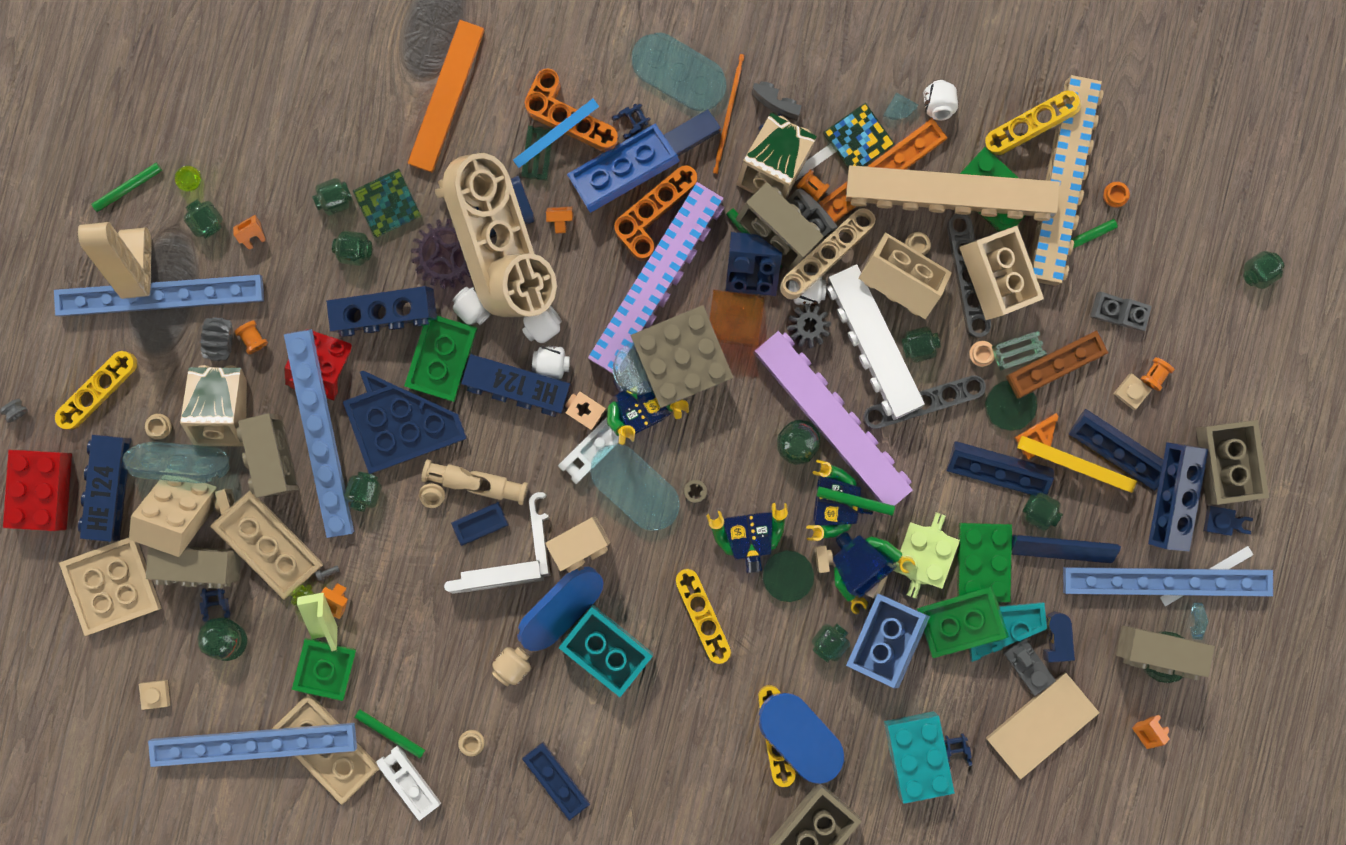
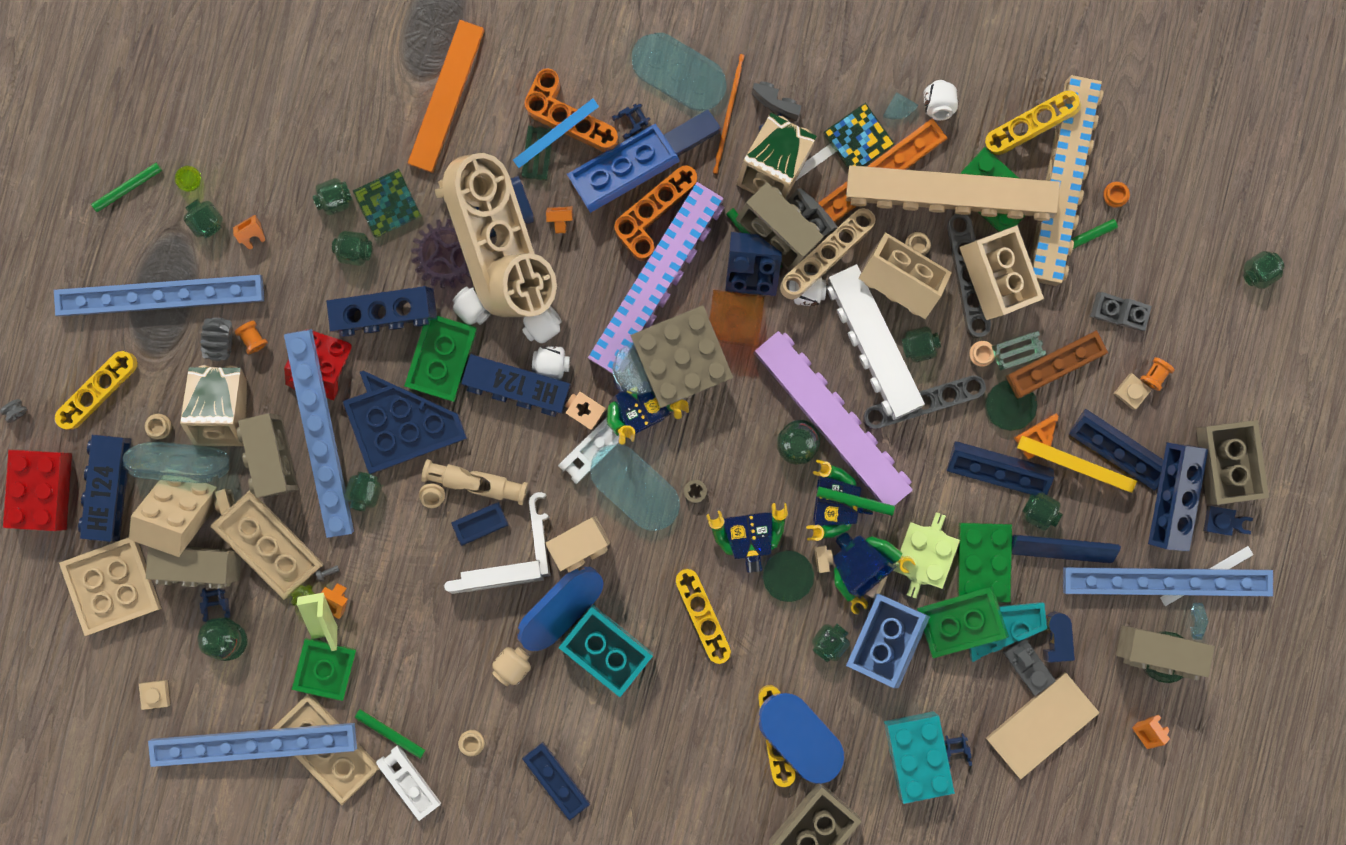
(120, 256): tan beam -> none
(810, 177): orange bush -> none
(817, 328): dark grey gear -> none

